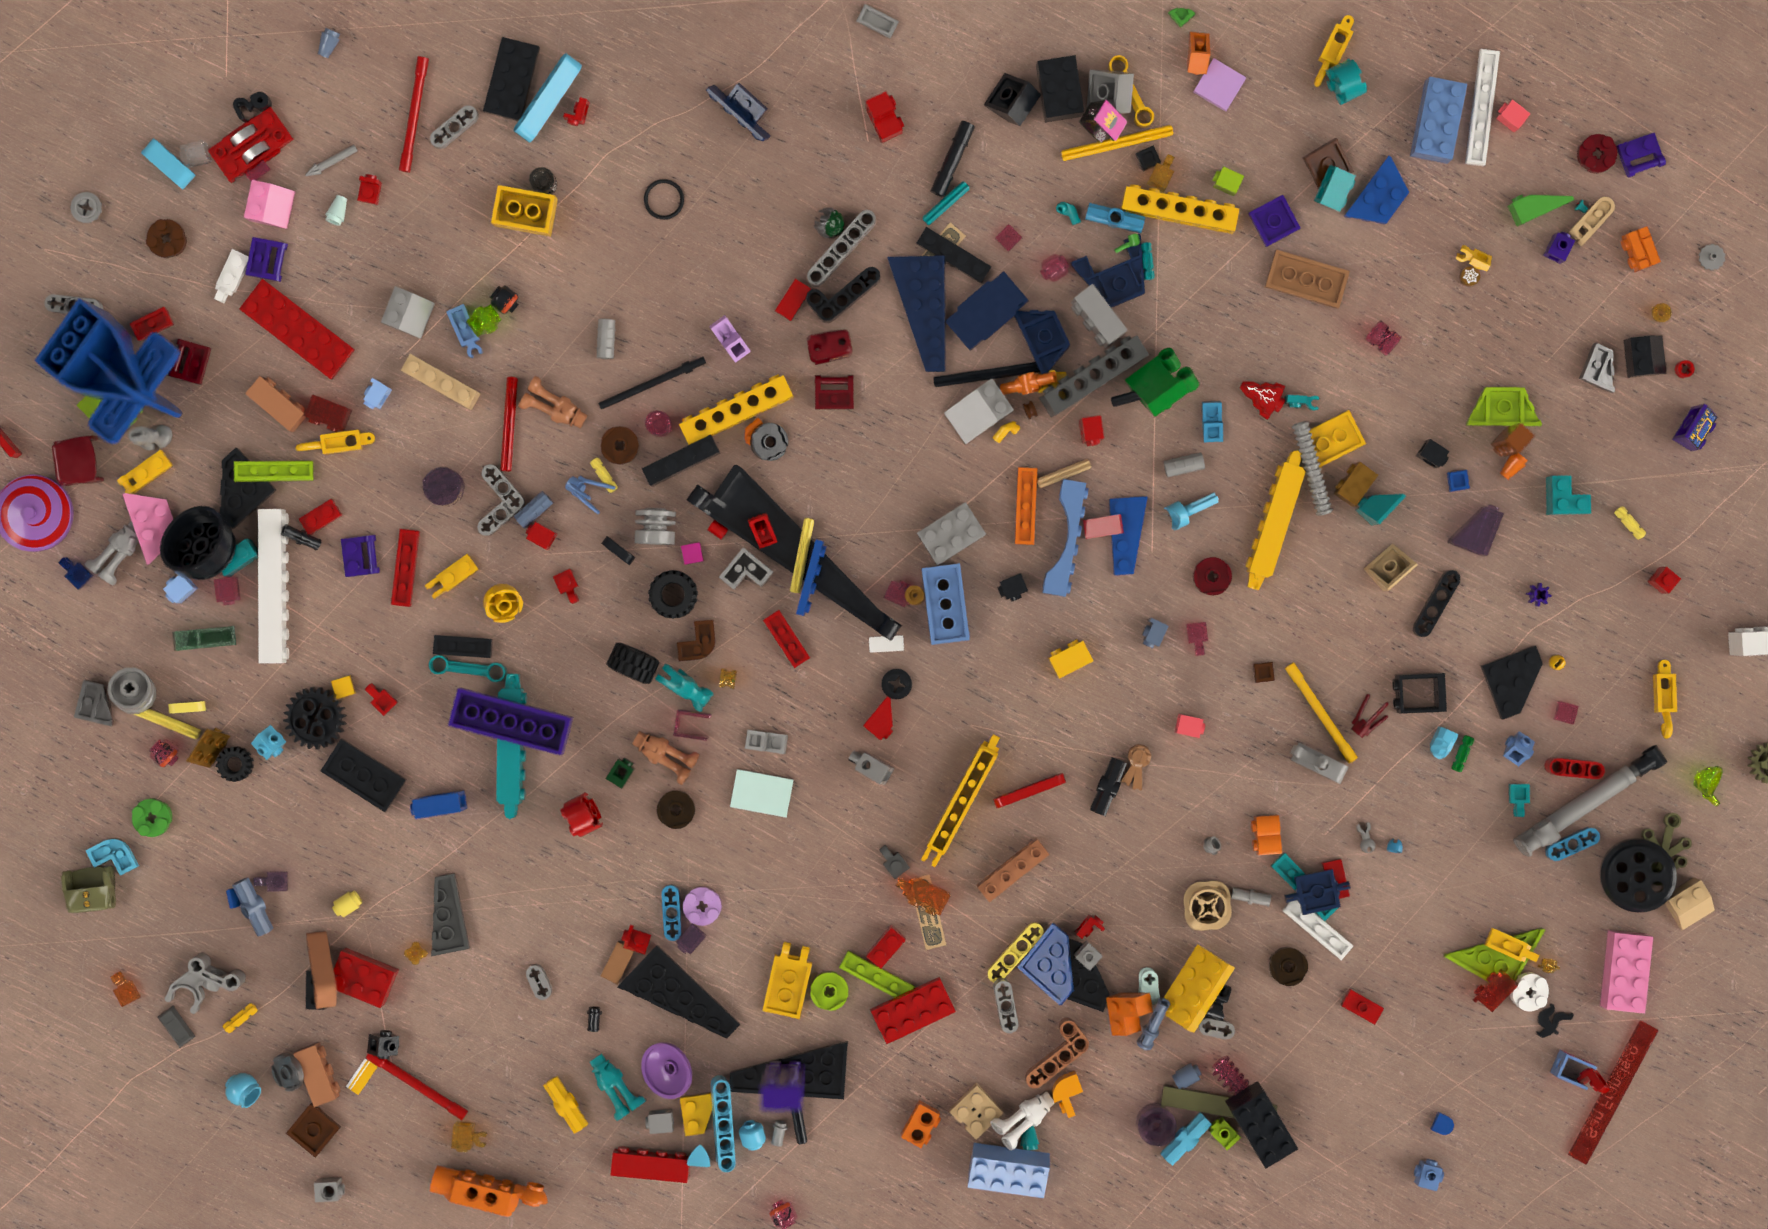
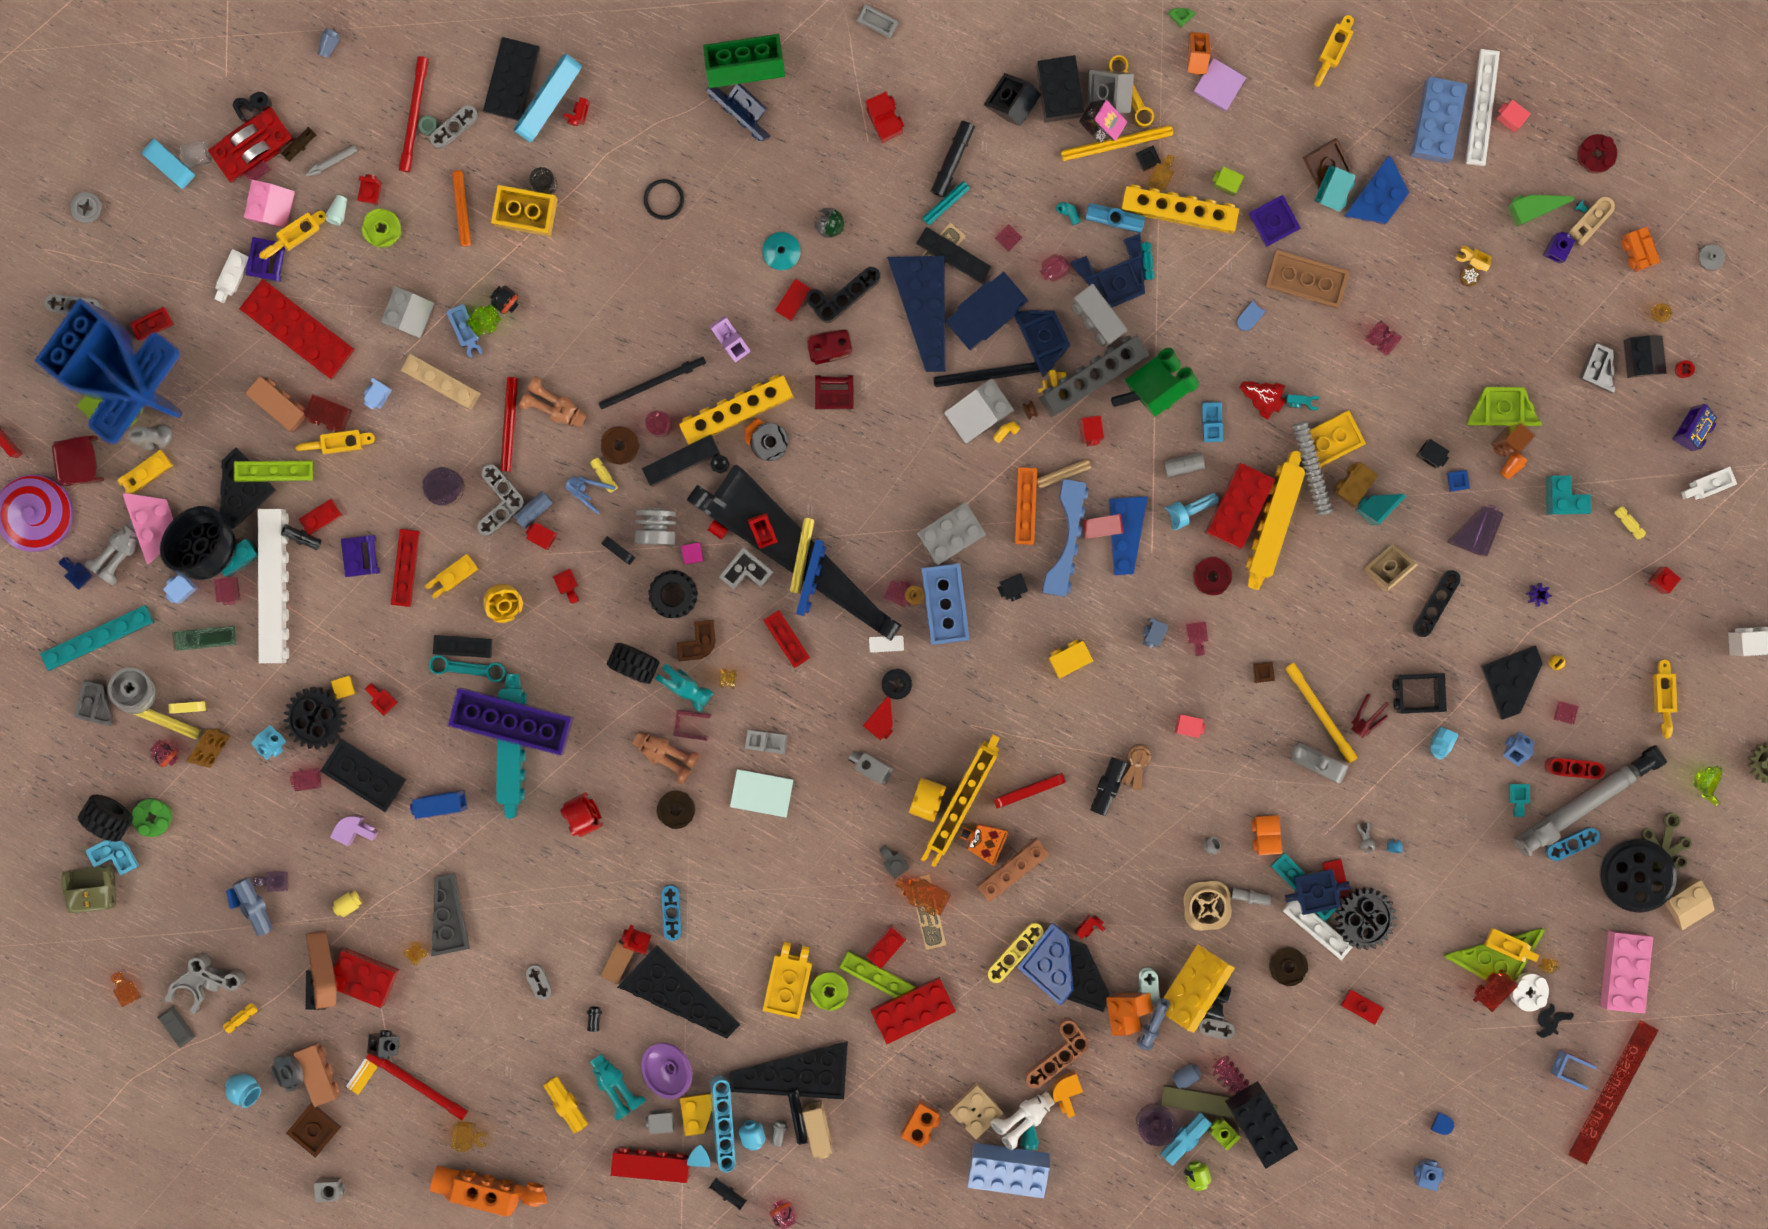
(97, 638): none -> teal plate
(105, 818): none -> black tyre
(177, 236): reddish brown plate -> none
(195, 362): dark red plate -> none
(223, 767): black tyre -> none
(292, 234): none -> yellow piece
(298, 144): none -> dark brown pin
(306, 779): none -> clear pink brick
(350, 826): none -> lavender brick
(384, 217): none -> lime plate
(427, 125): none -> sand green tile
(461, 208): none -> orange axle
(605, 339): light grey axle -> none
(614, 775): dark green brick -> none
(690, 939): clear purple brick -> none
(708, 897): lavender plate -> none
(719, 464): none -> black tile
(727, 1194): none -> black pin
(744, 60): none -> green brick
(783, 1086): dark purple brick -> none
(788, 258): none -> teal dish
(817, 1129): none -> tan window
(844, 239): light grey beam -> none
(927, 799): none -> yellow brick
(985, 841): none -> orange torso
(1003, 1019): light grey beam -> none
(1028, 383): orange pin -> none
(1088, 955): light grey brick -> none
(1133, 241): bright green hand -> none
(1197, 1175): none -> lime head
(1239, 506): none -> red brick
(1250, 317): none -> medium blue piece
(1346, 81): teal brick -> none
(1376, 905): none -> black gear
(1462, 753): green axle -> none
(1597, 1081): red bracket -> none
(1637, 149): dark purple plate -> none
(1710, 484): none -> white hinge

